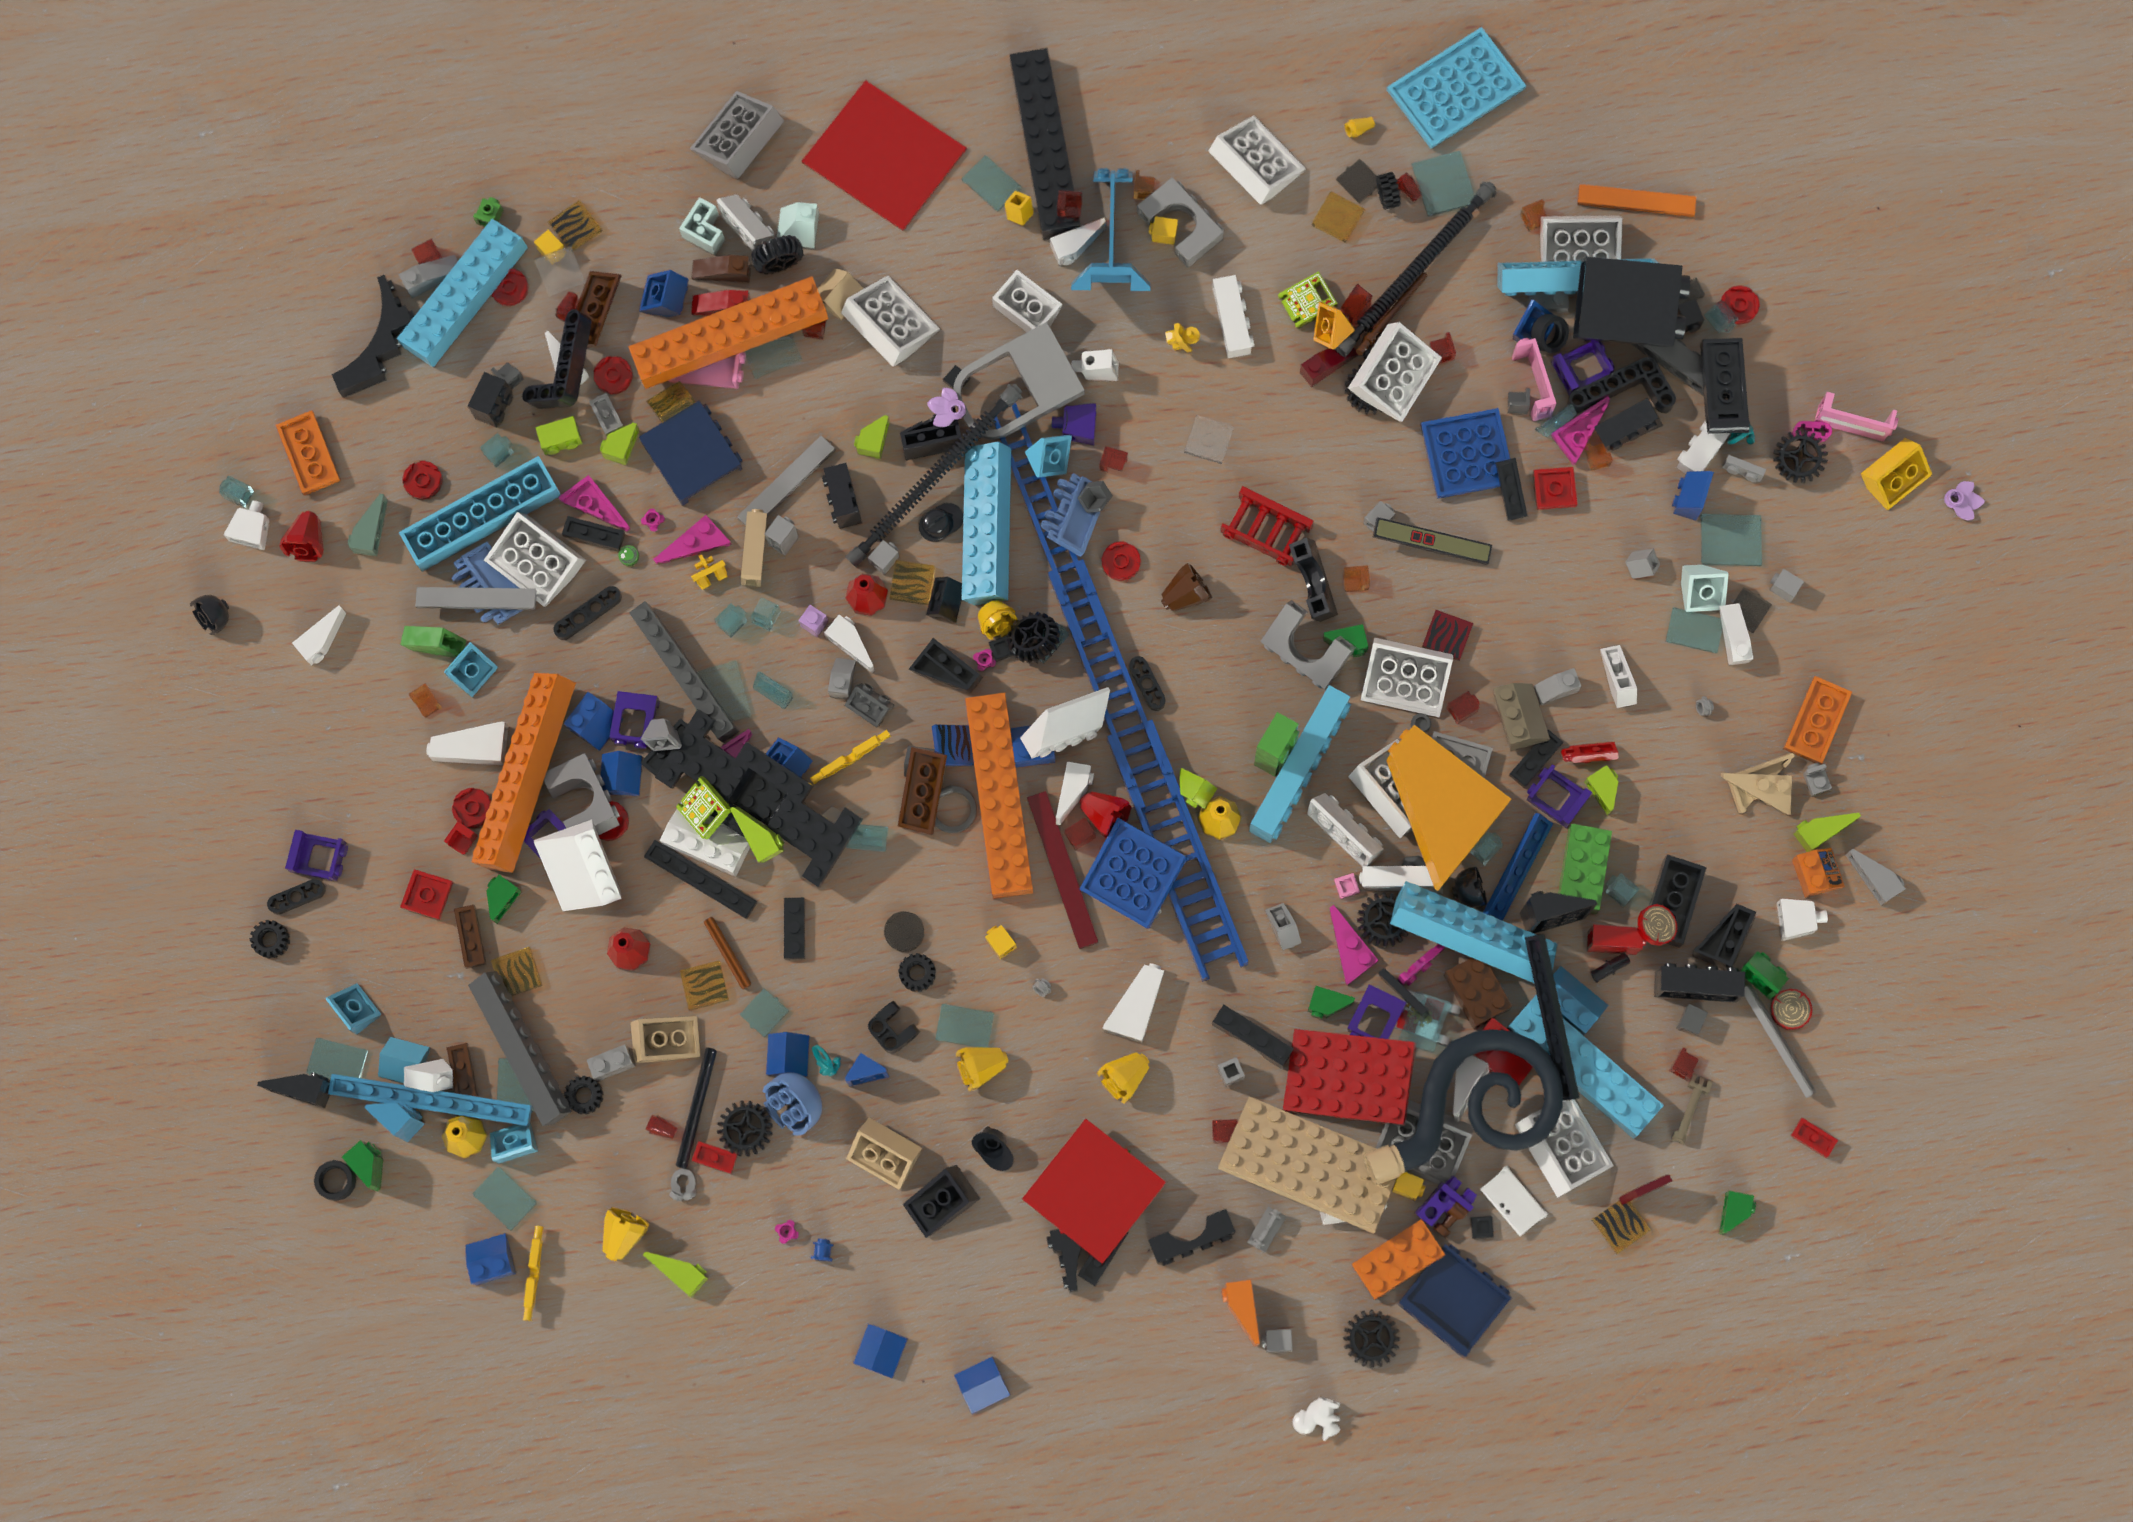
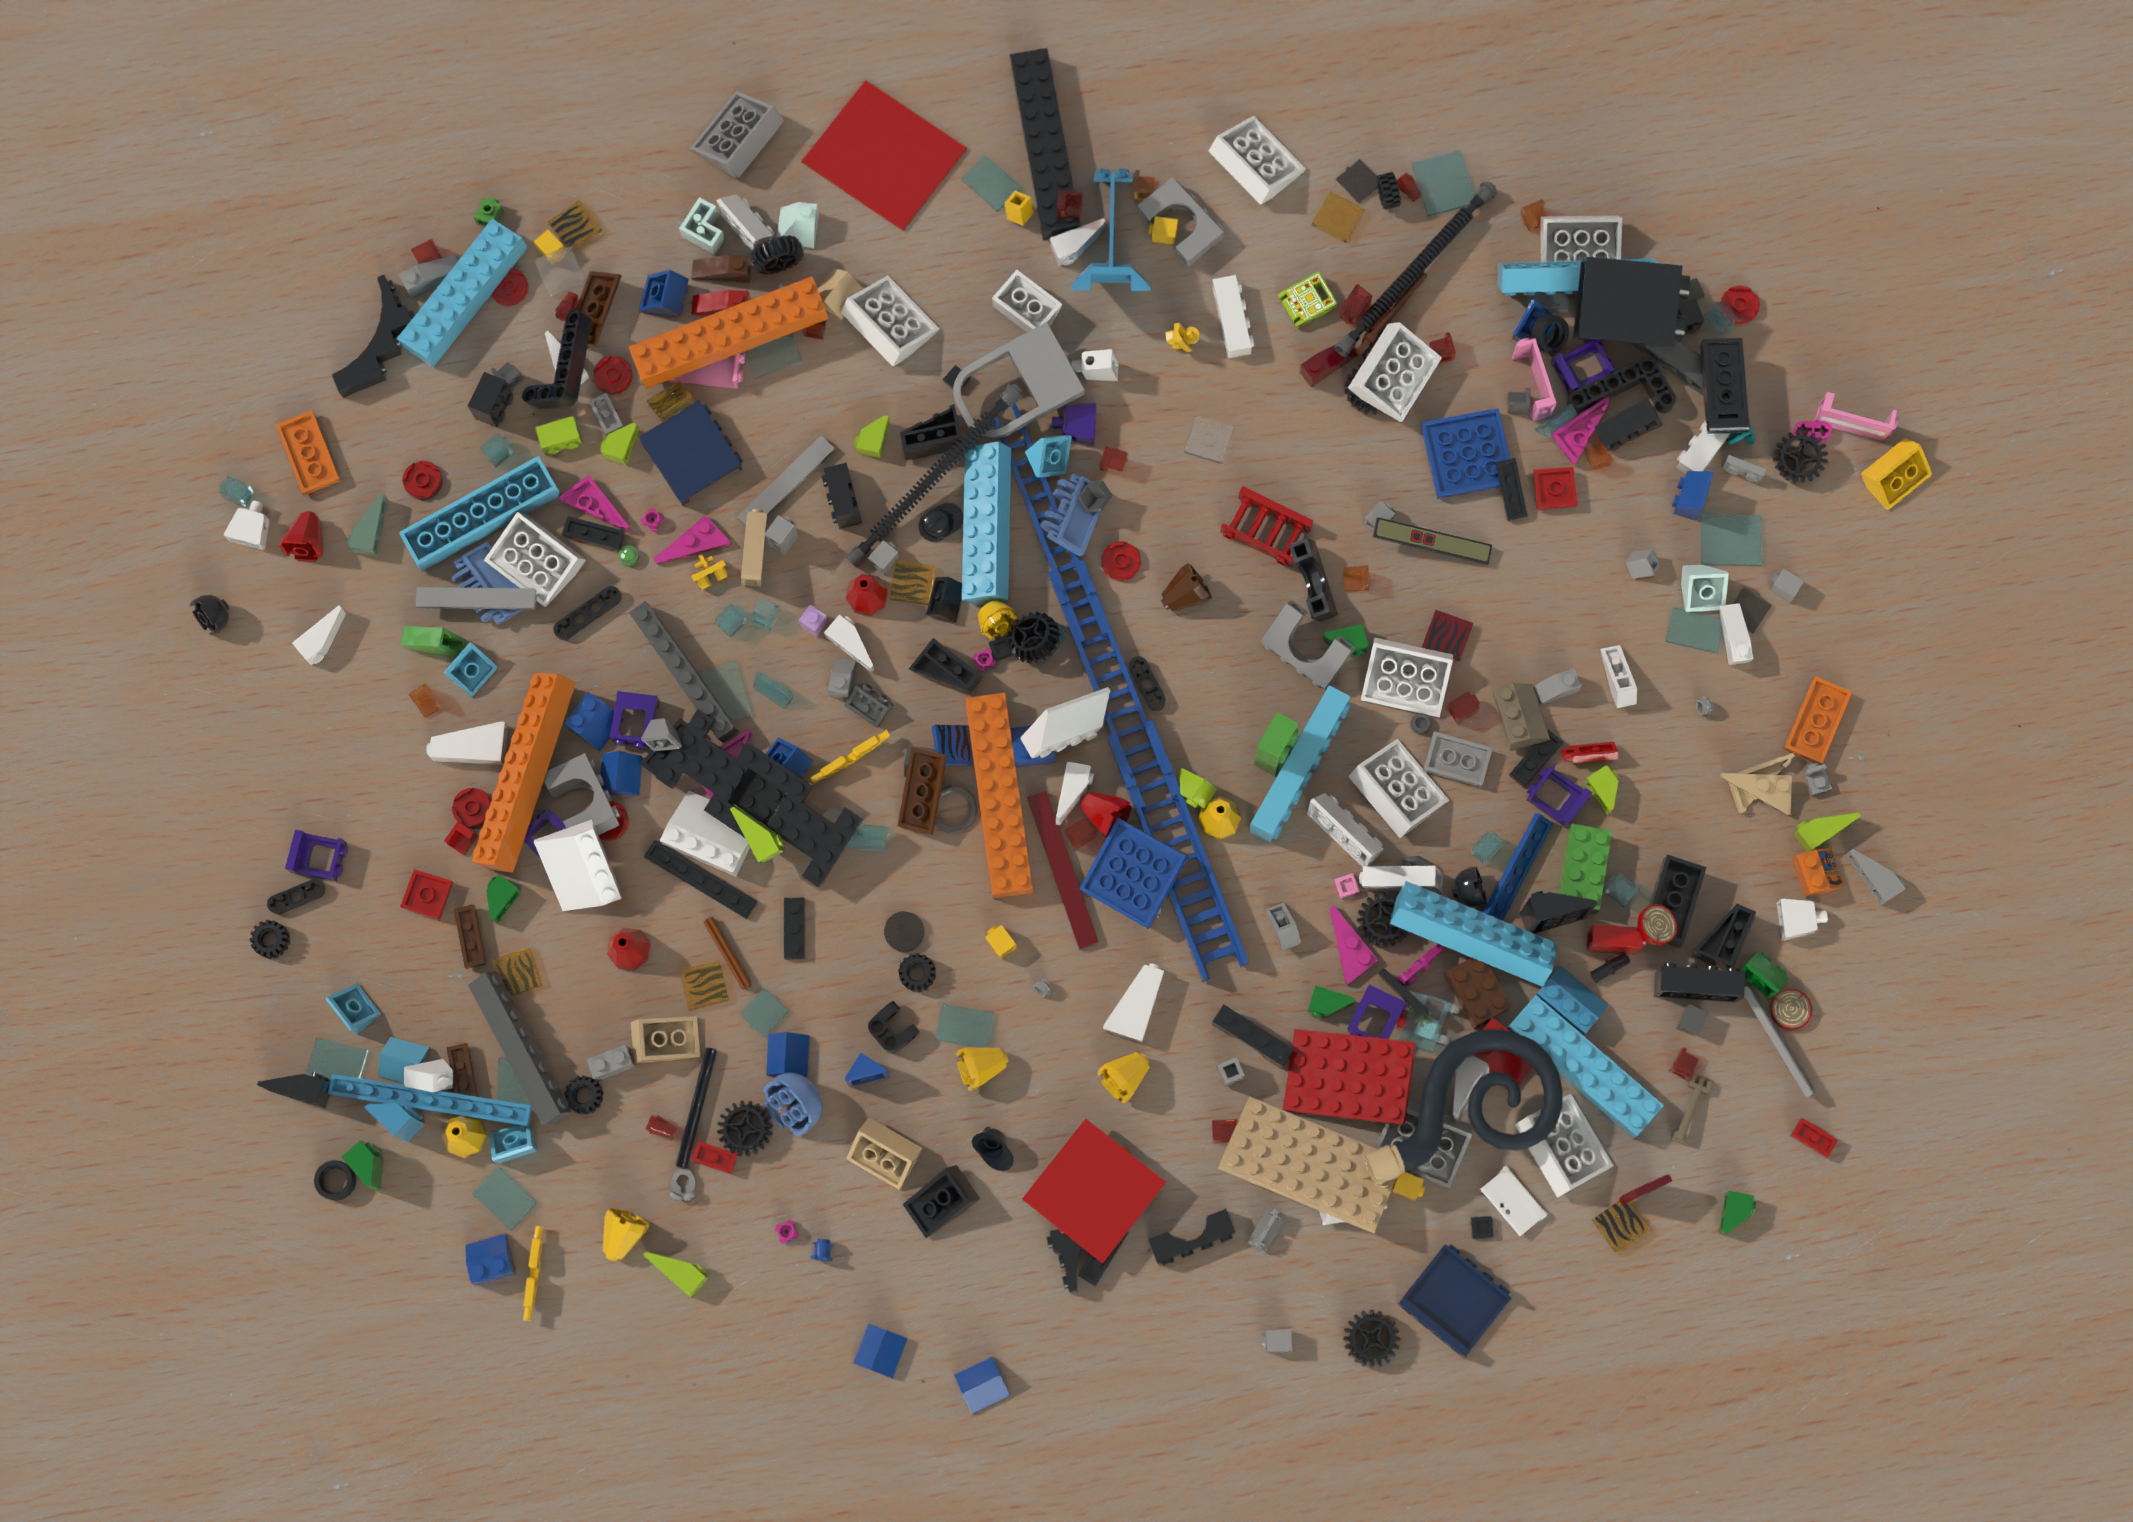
(700, 804): lime container -> none
(827, 1067): teal piece -> none
(944, 406): lavender plate -> none
(1241, 1304): orange slope -> none
(1320, 1413): white animal -> none
(1331, 326): light orange slope -> none
(1356, 127): yellow cone -> none
(1398, 1259): orange plate -> none
(1443, 800): light orange slope -> none
(1446, 1200): dark purple hips -> none
(1456, 88): medium azure plate -> none
(1551, 1013): black plate -> none
(1636, 200): orange tile -> none
(1966, 500): lavender plate -> none

